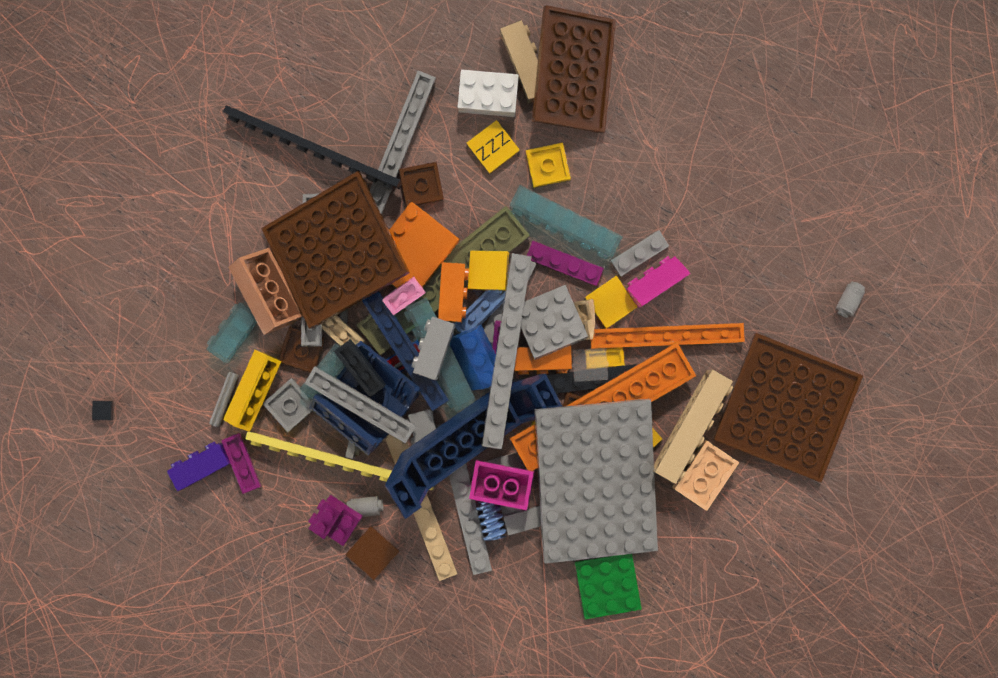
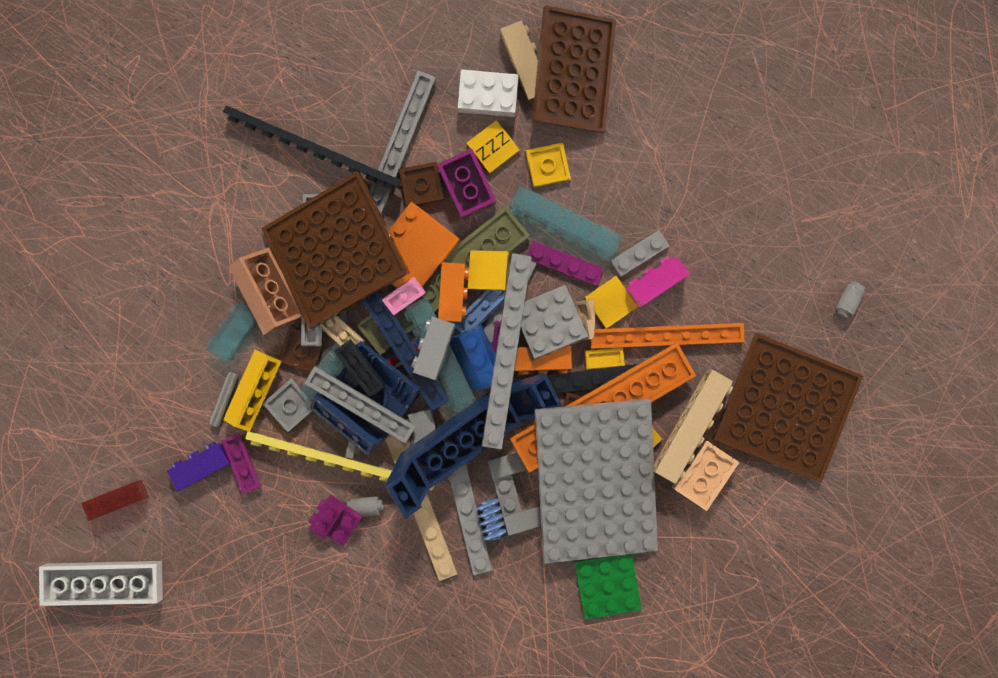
(100, 583): none -> white brick
(102, 410): black tile -> none
(114, 500): none -> clear red brick
(372, 552): reddish brown tile -> none
(466, 184): none -> magenta brick
(501, 485): dark pink slope -> none
(590, 365): clear piece -> none

